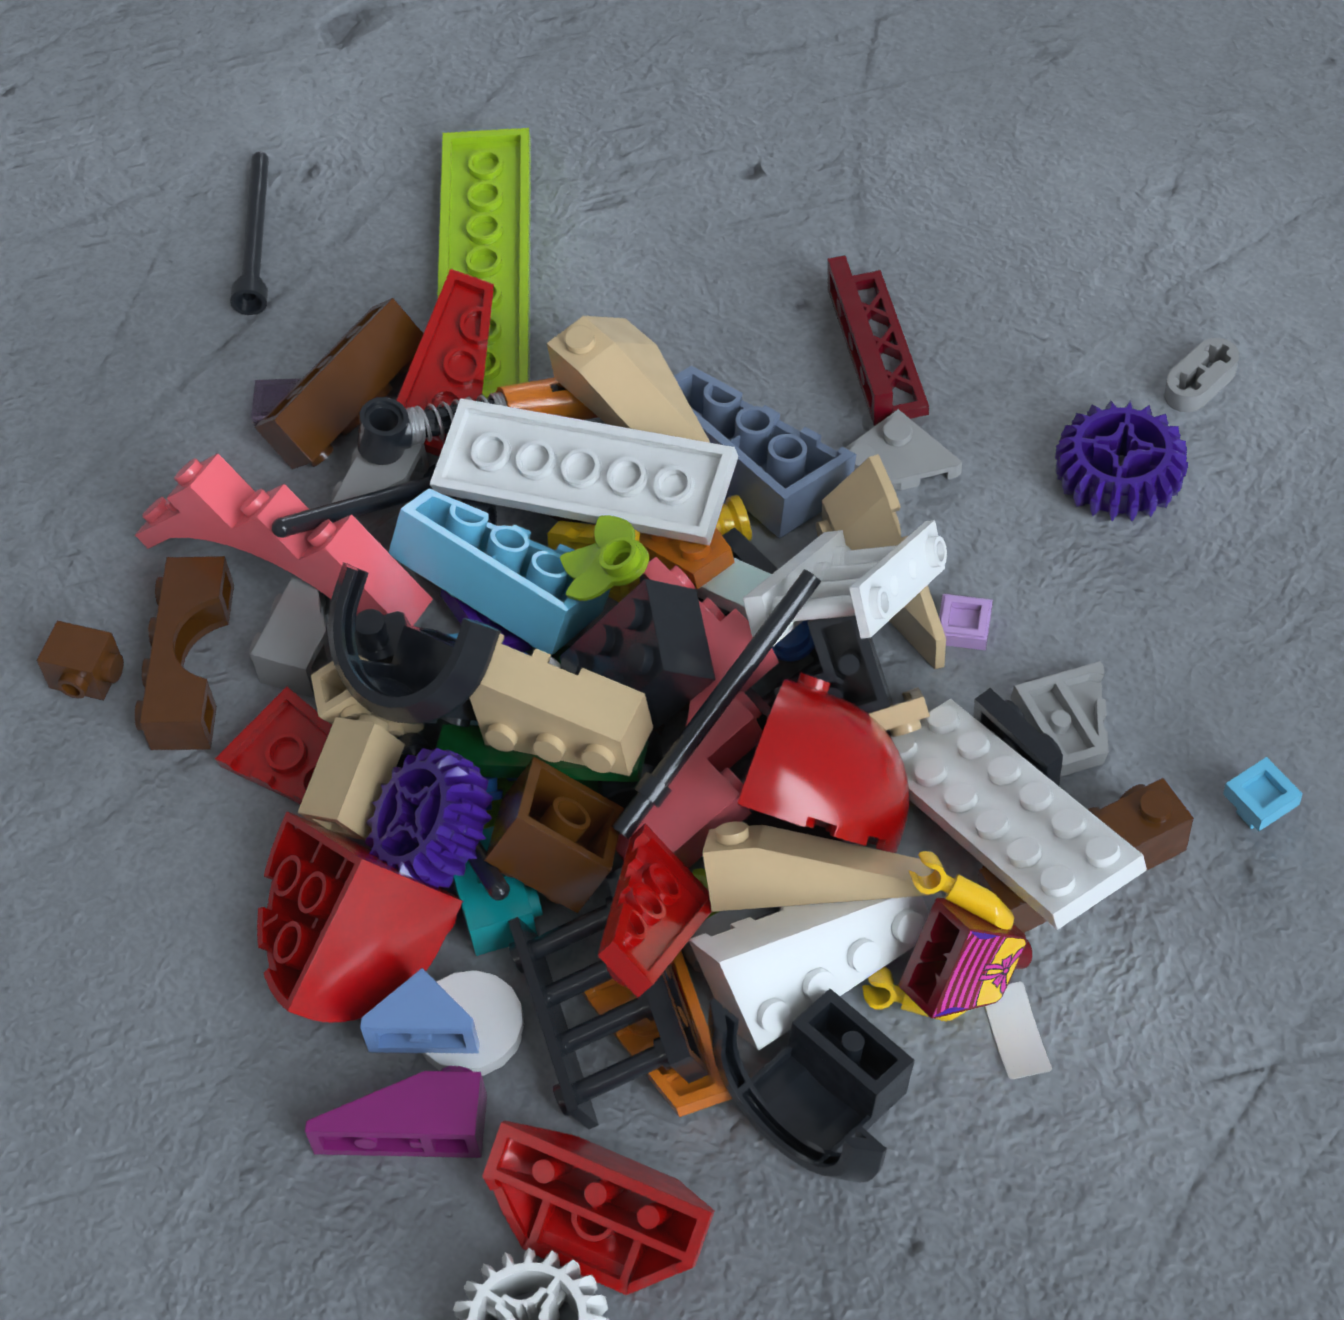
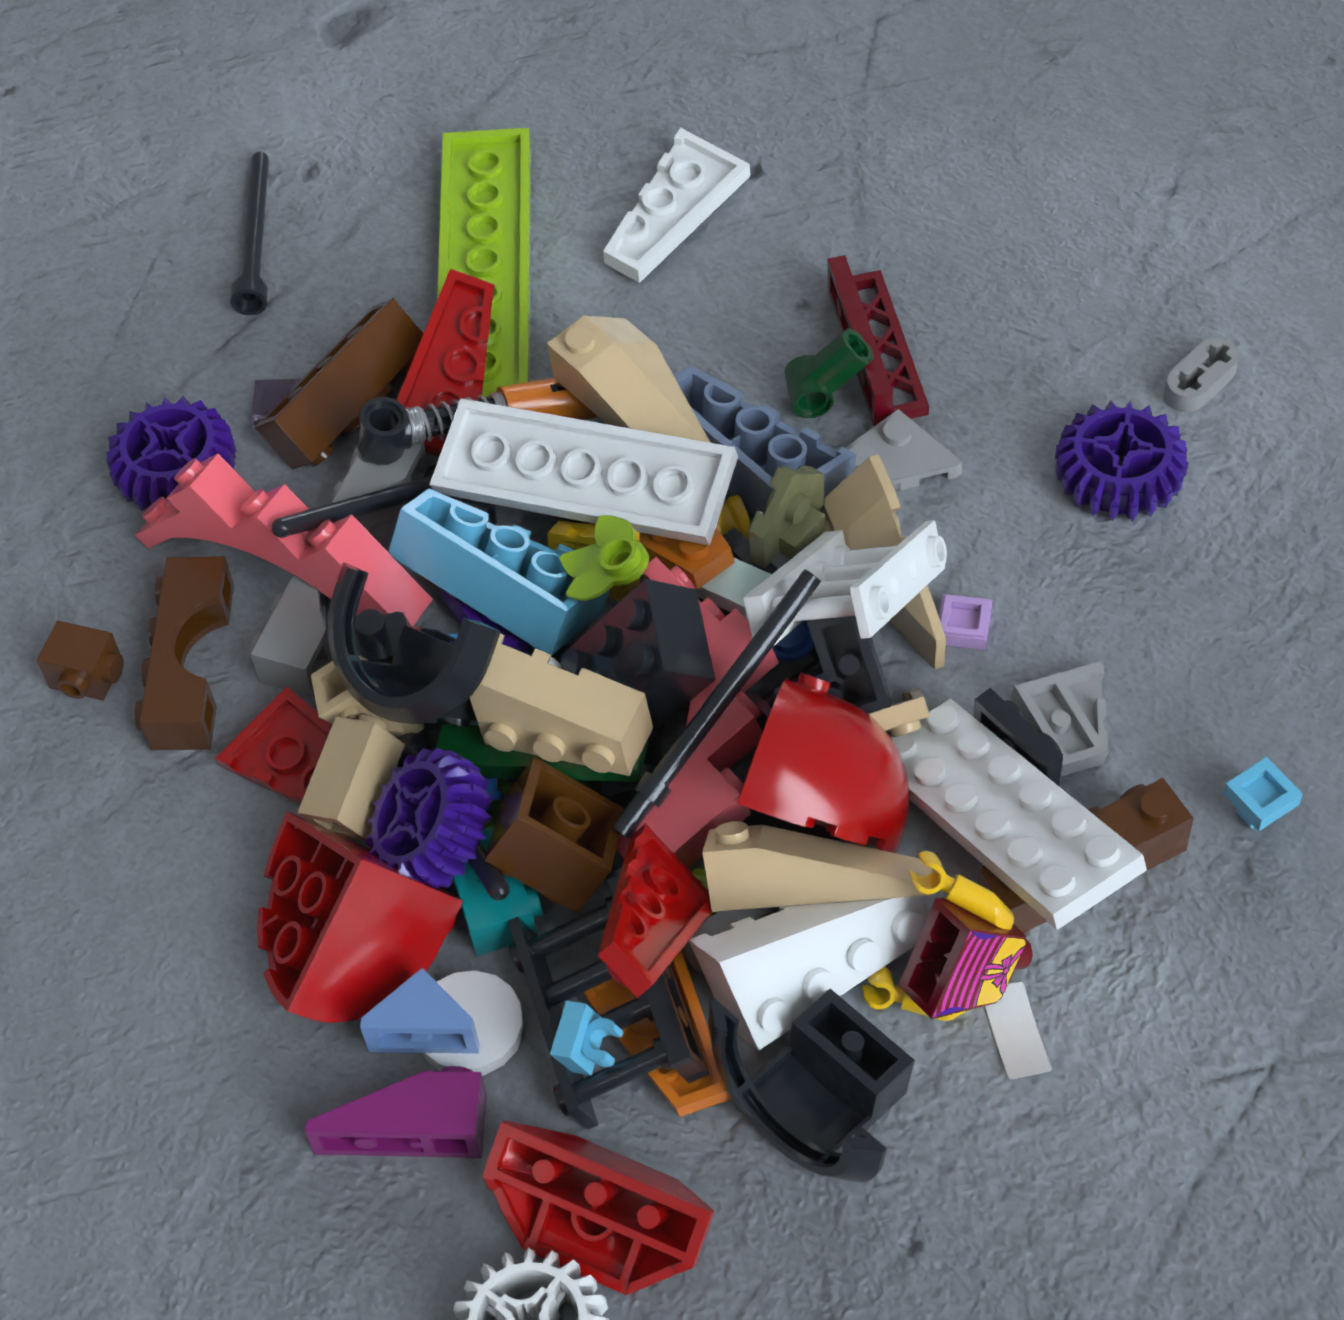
(160, 443): none -> dark purple gear
(580, 1039): none -> medium azure tile
(682, 194): none -> white wing
(790, 516): none -> olive plate
(816, 377): none -> dark green piece

